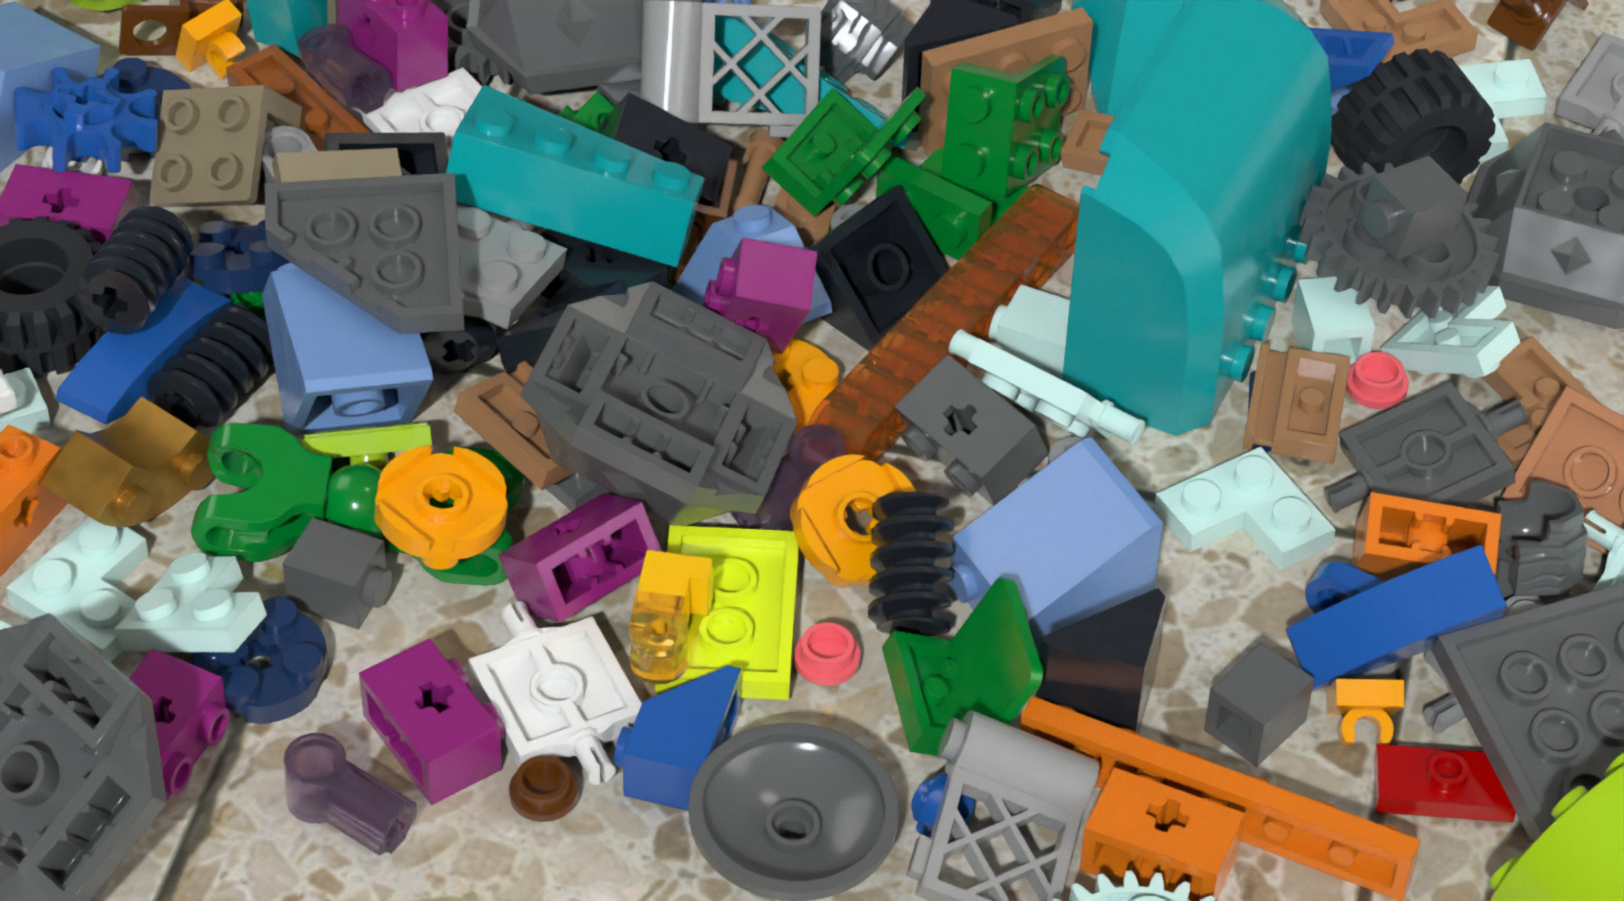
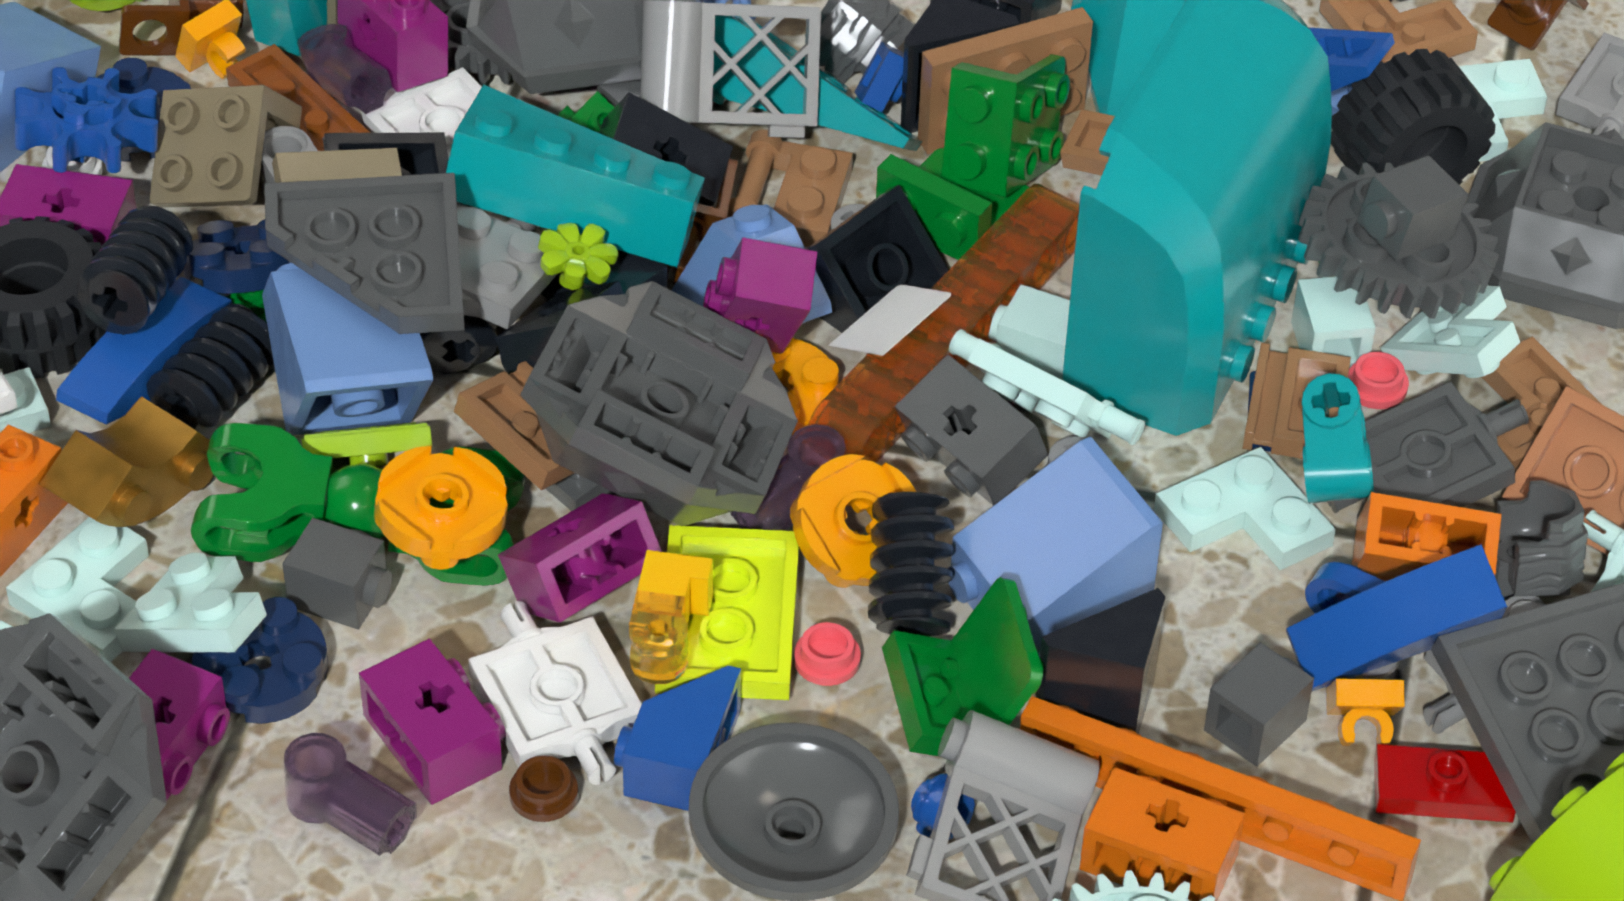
(576, 254): none -> lime plant
(833, 146): green bracket -> none
(882, 78): none -> blue plate
(890, 319): none -> white sticker
(1335, 448): none -> teal piece

